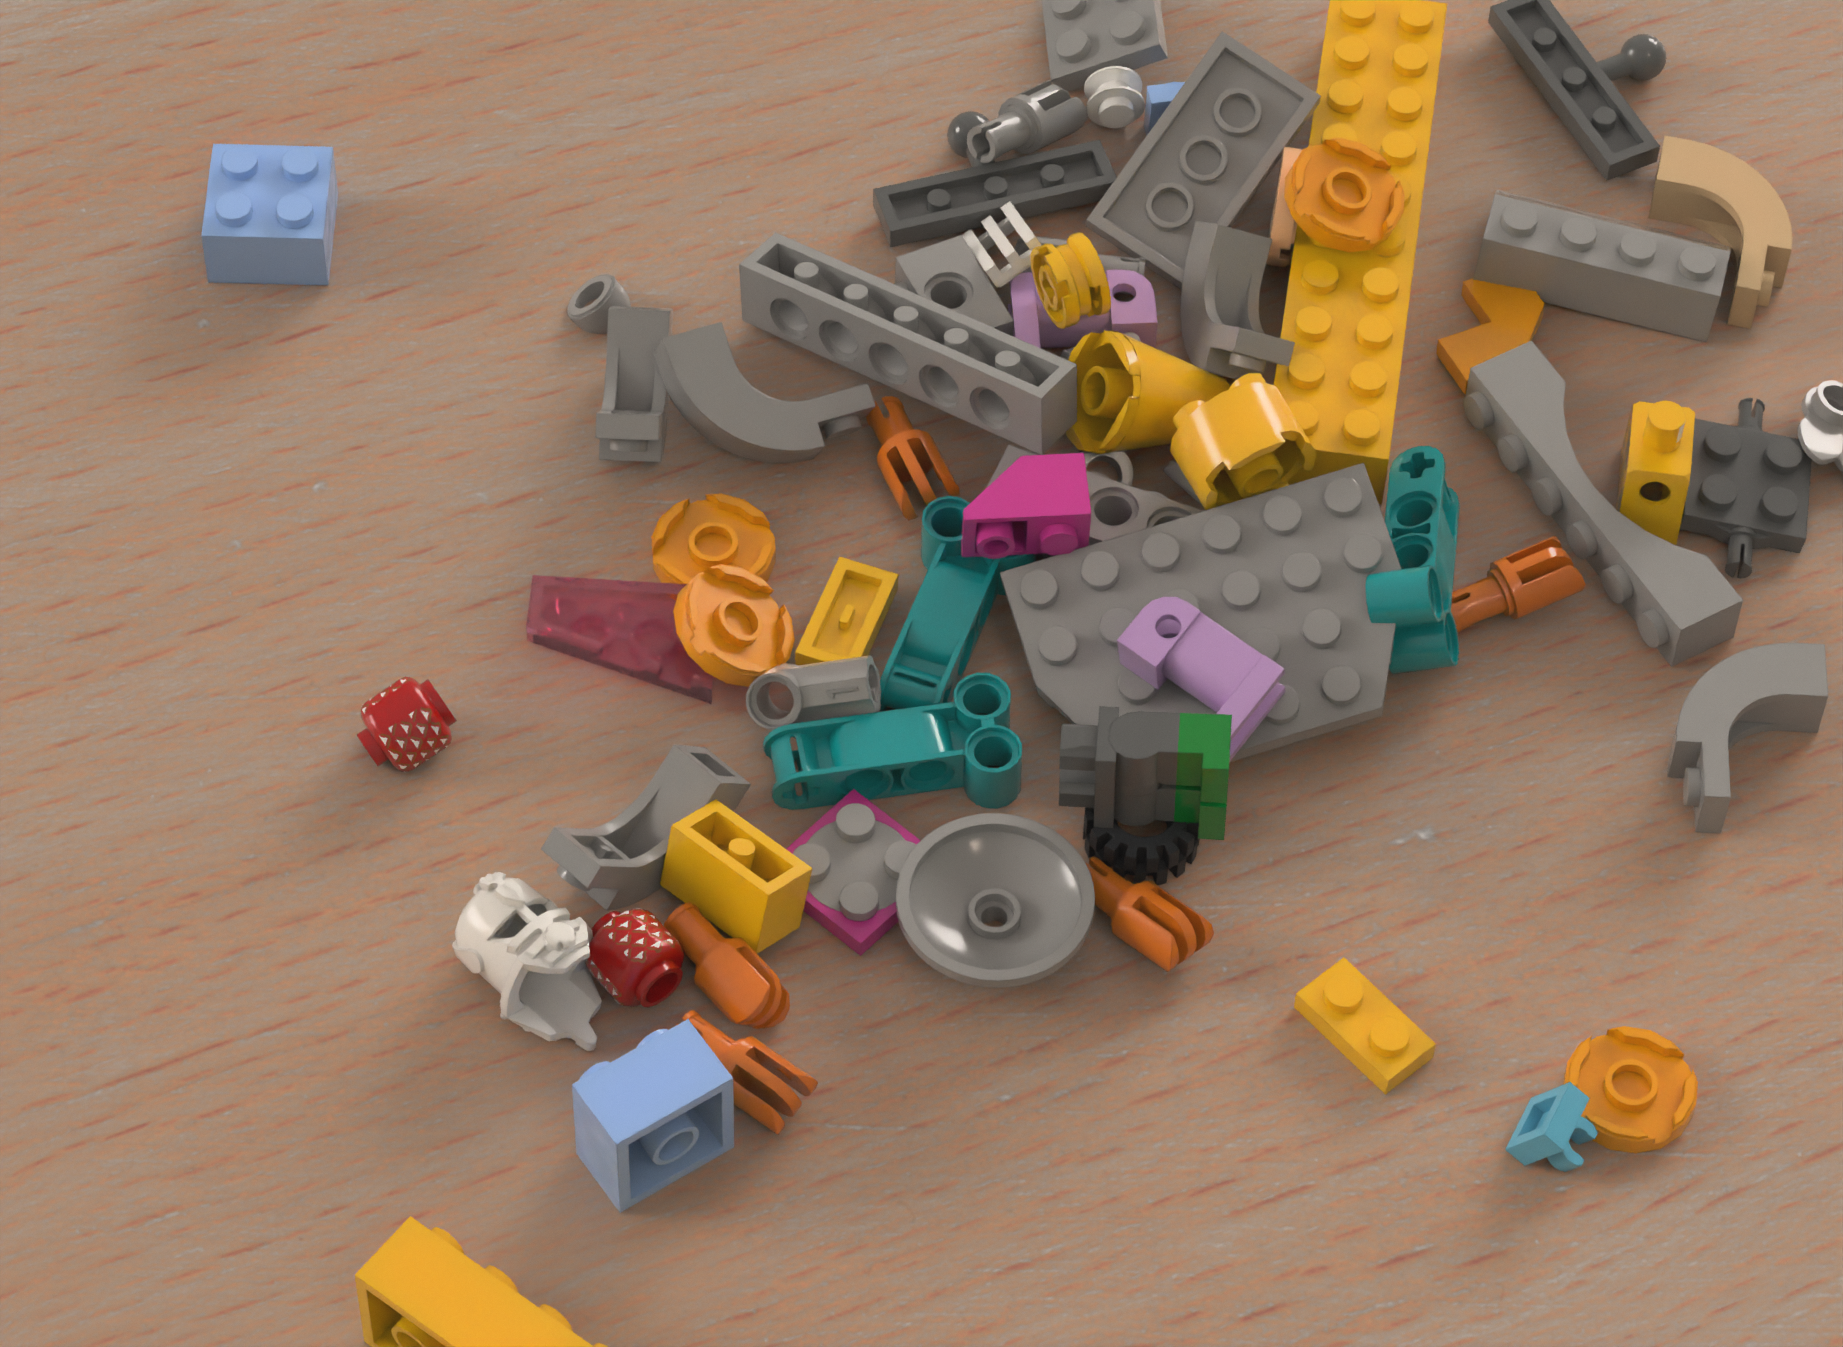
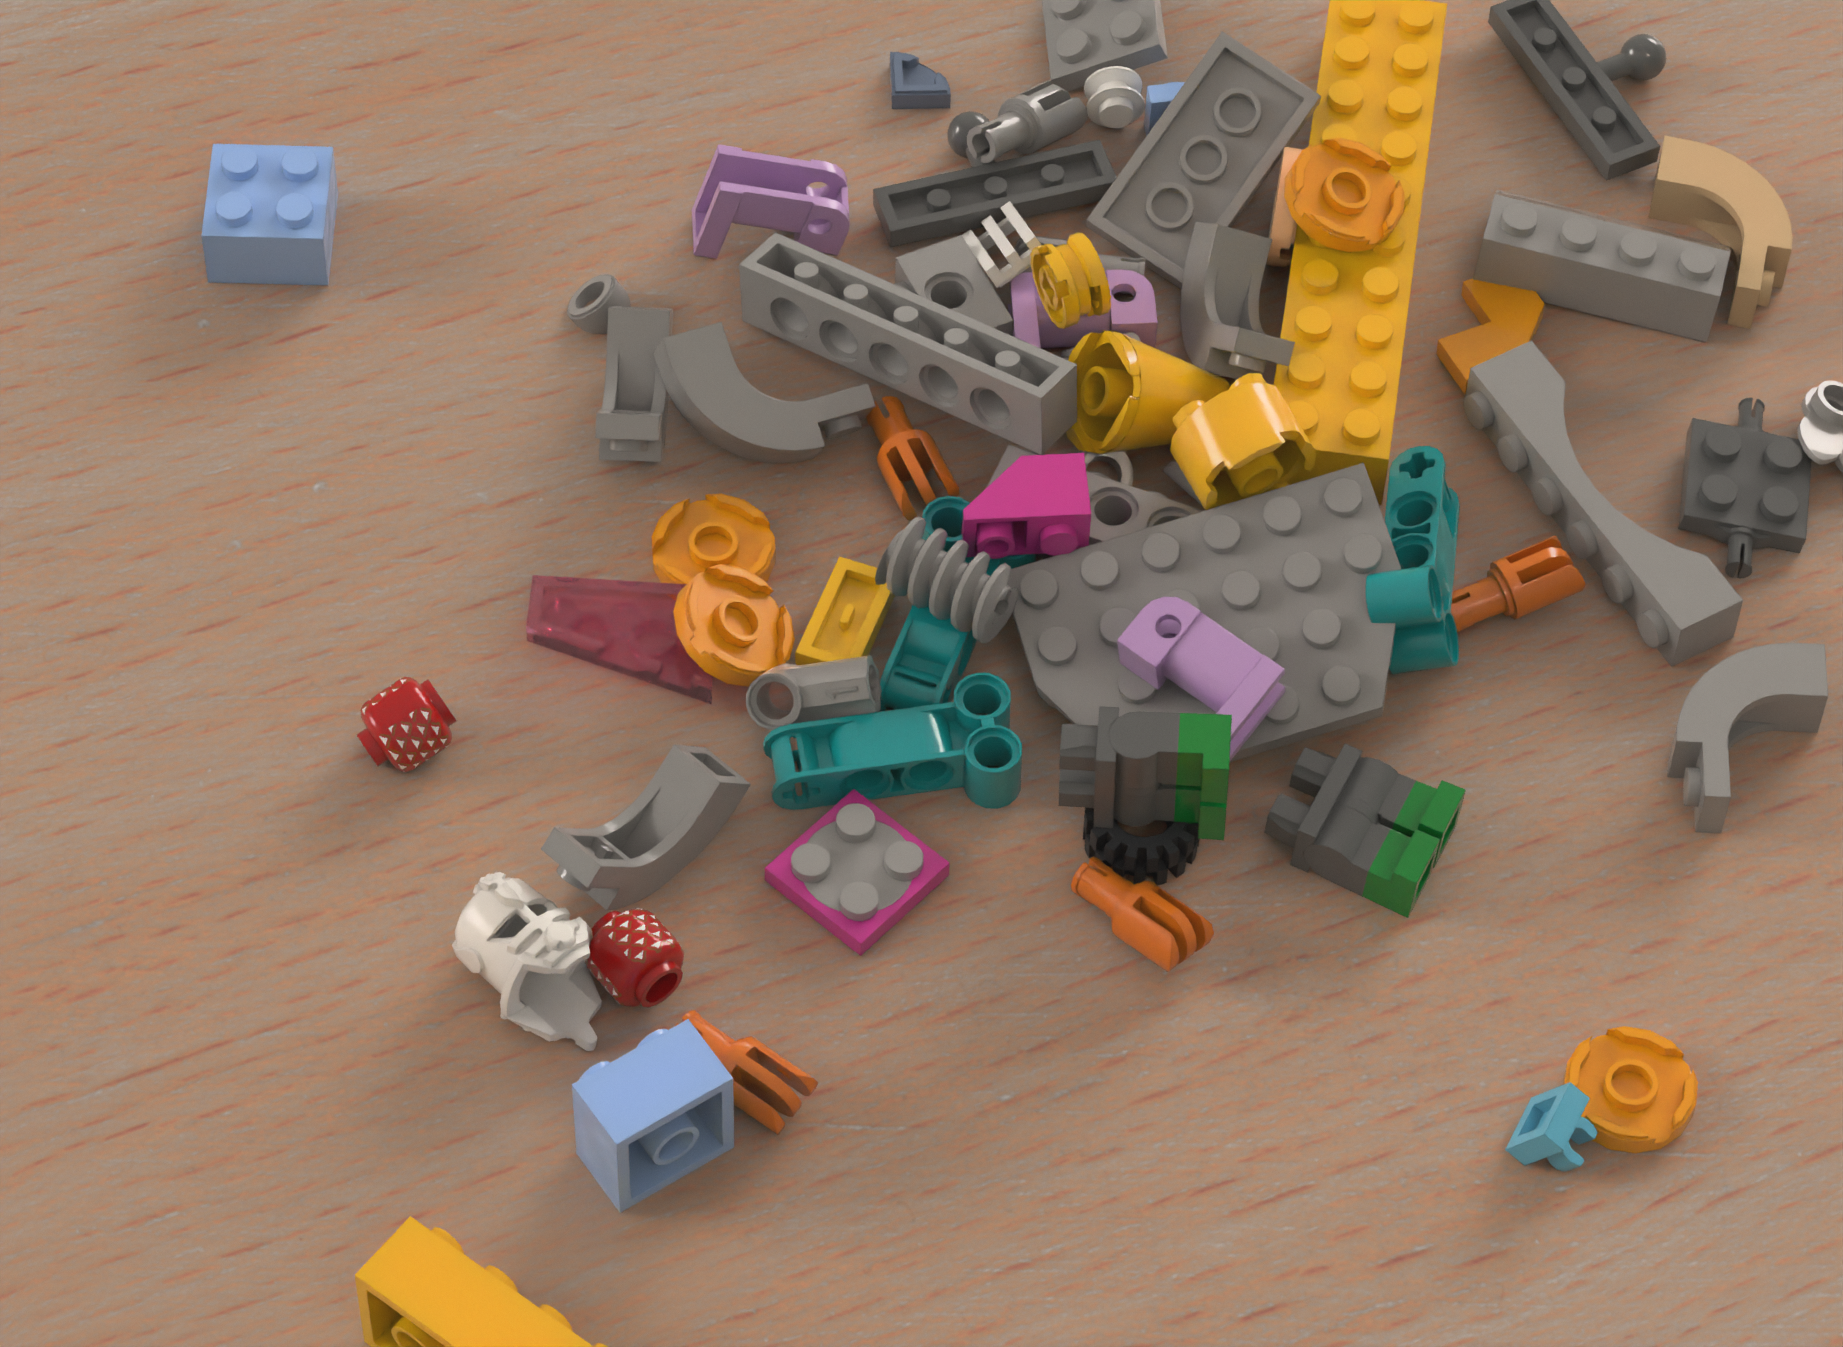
(729, 971): orange arm -> none
(736, 875): yellow brick -> none
(770, 195): none -> lavender piece
(916, 85): none -> sand blue tile
(947, 581): none -> light grey piece
(998, 872): light grey dish -> none
(1364, 1025): yellow plate -> none
(1365, 825): none -> dark grey hips
(1656, 450): yellow torso -> none

